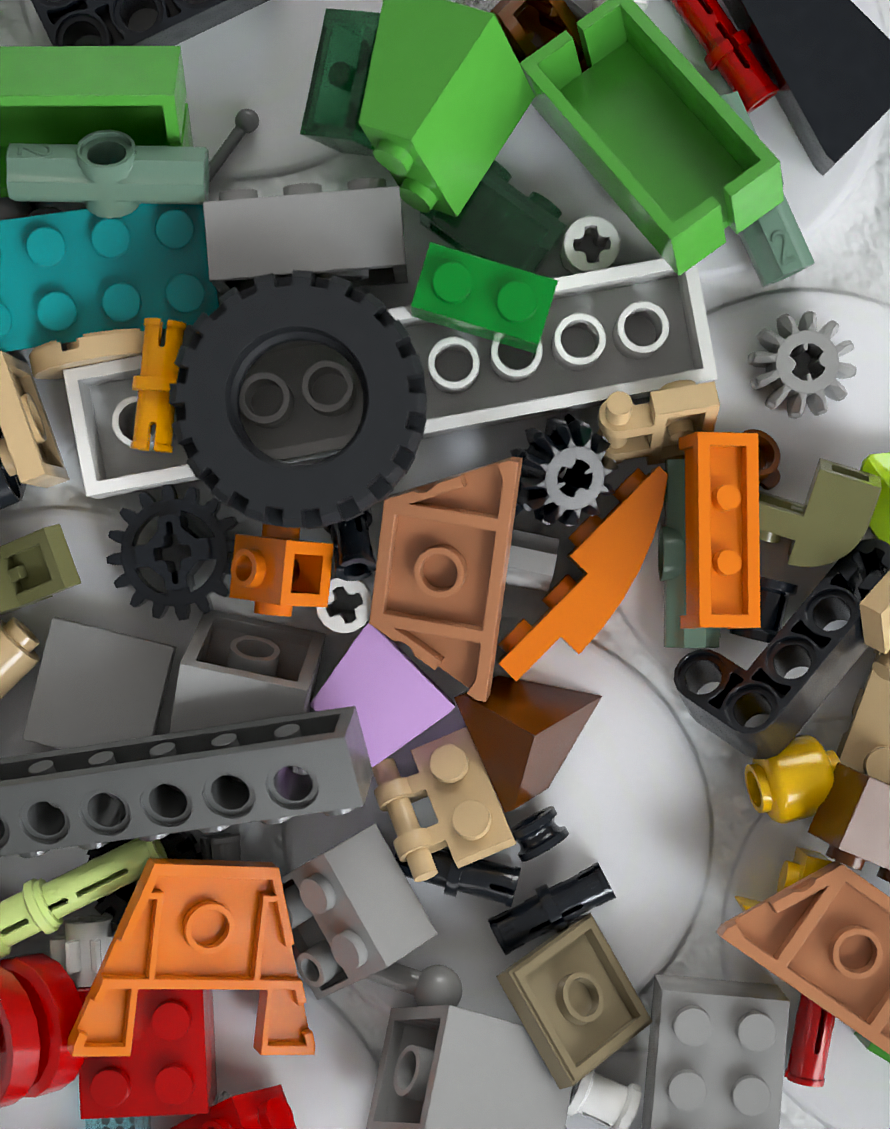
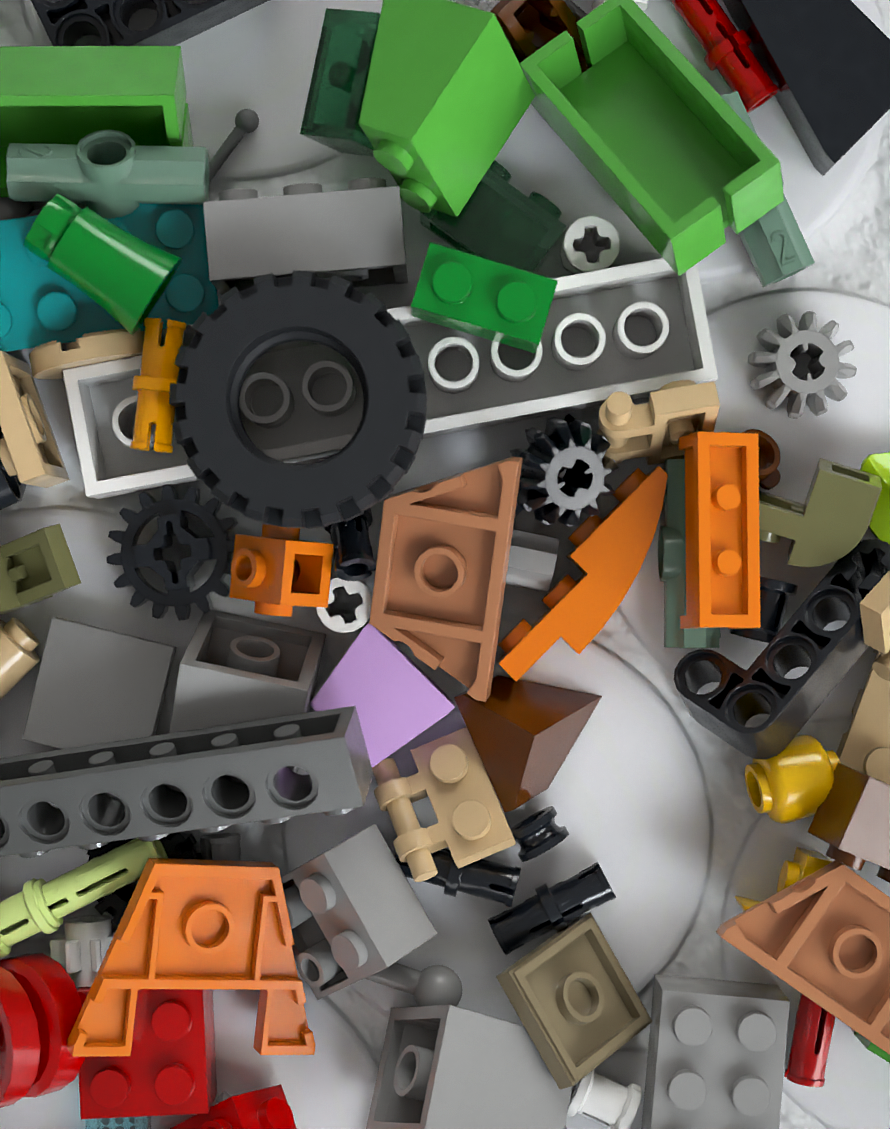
(102, 260): none -> green plant

